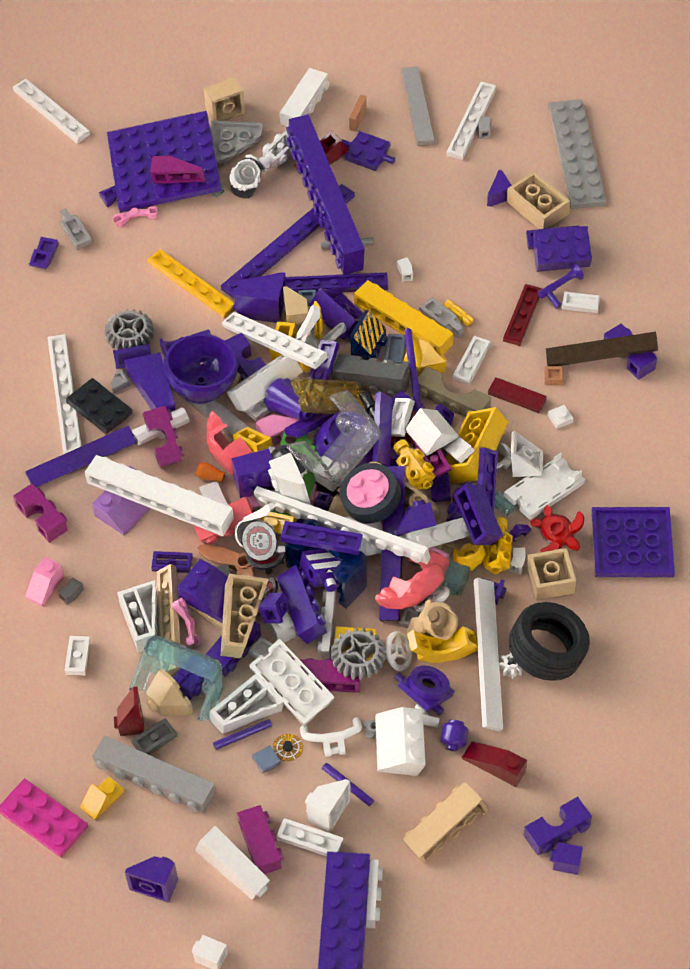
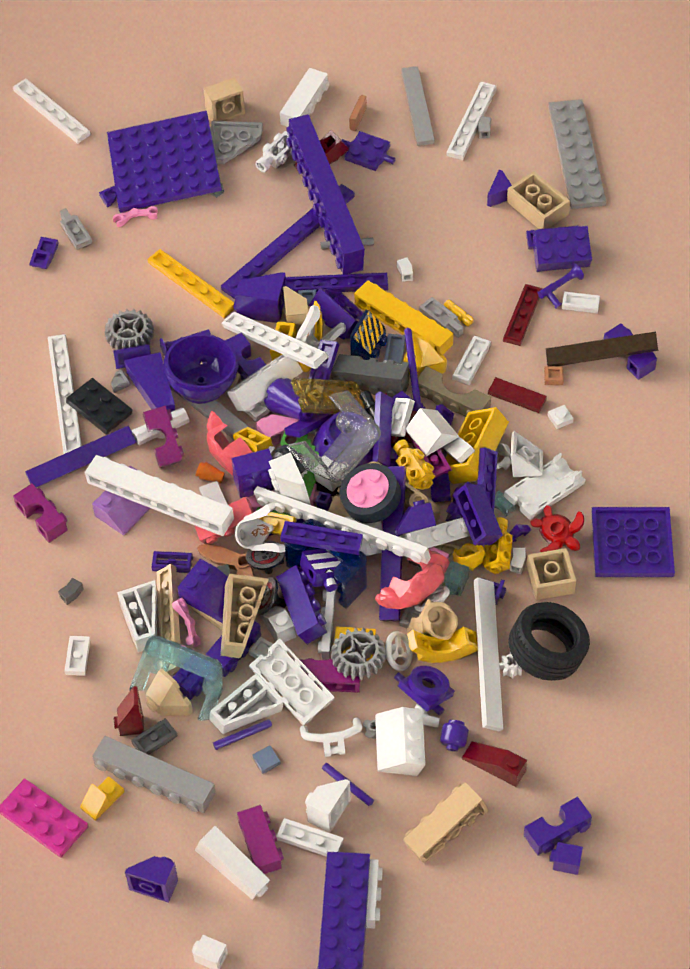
(44, 581): bright pink slope -> none
(173, 170): magenta slope -> none
(245, 177): white hair -> none
(260, 540): shield -> none
(277, 605): dark purple brick -> none
(288, 747): clear yellow piece -> none

